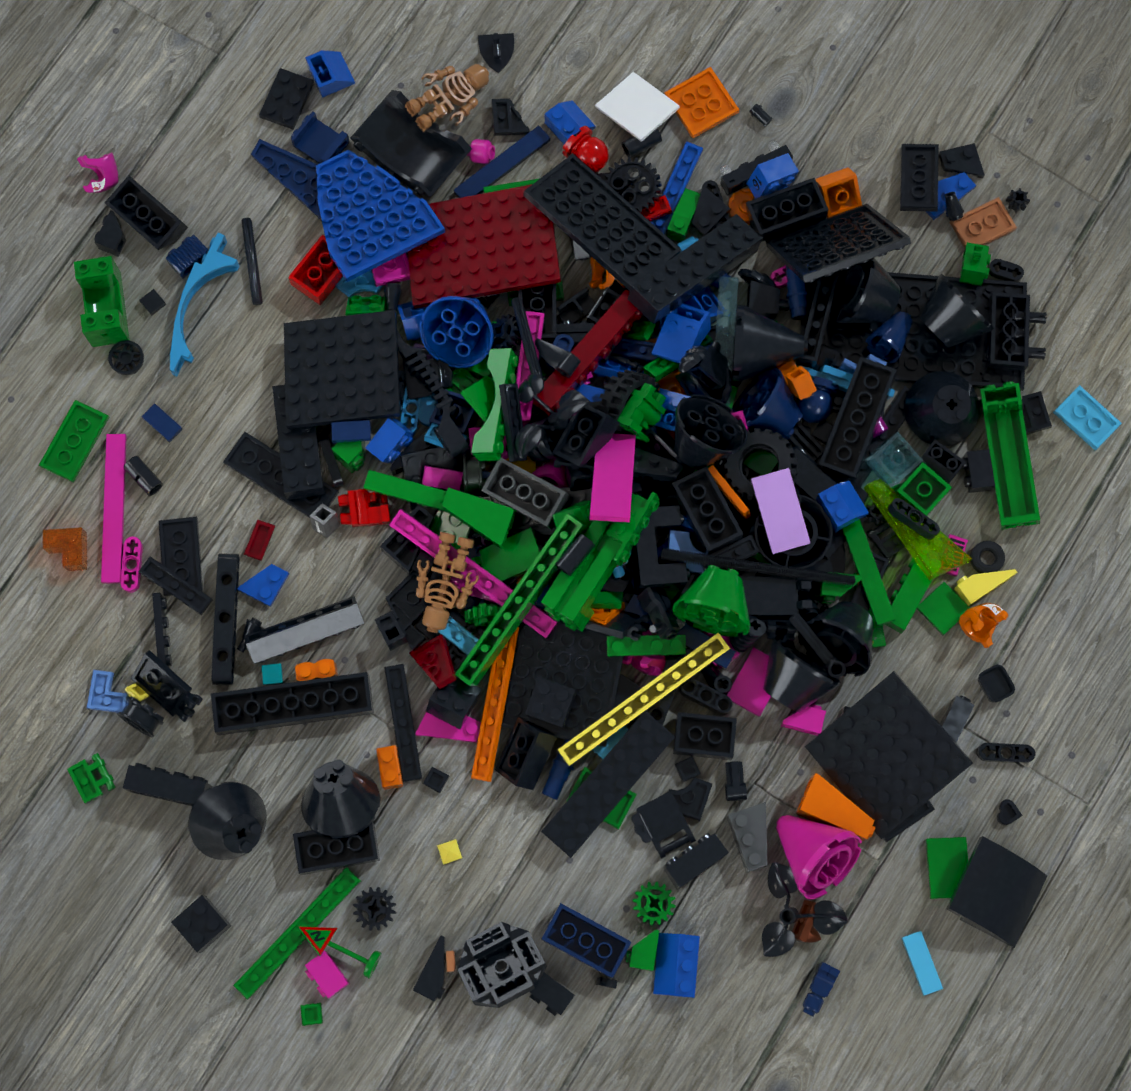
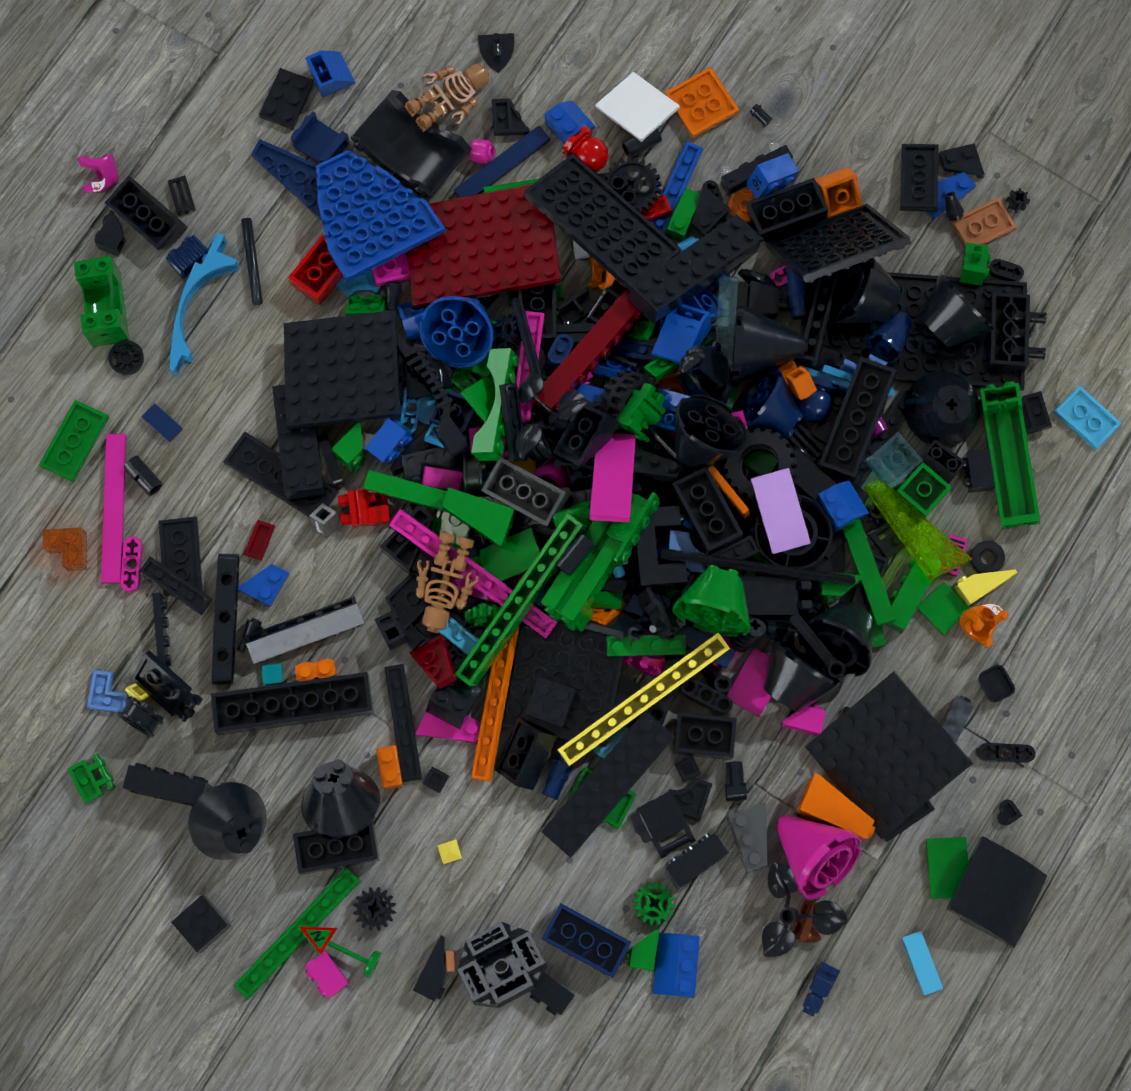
(152, 302): black tile -> none
(186, 209): none -> black tile
(311, 1014): green tile -> none
(351, 431): dark blue tile -> none
(558, 358): black piece -> none
(606, 982): black tile -> none
(922, 530): black beam -> none

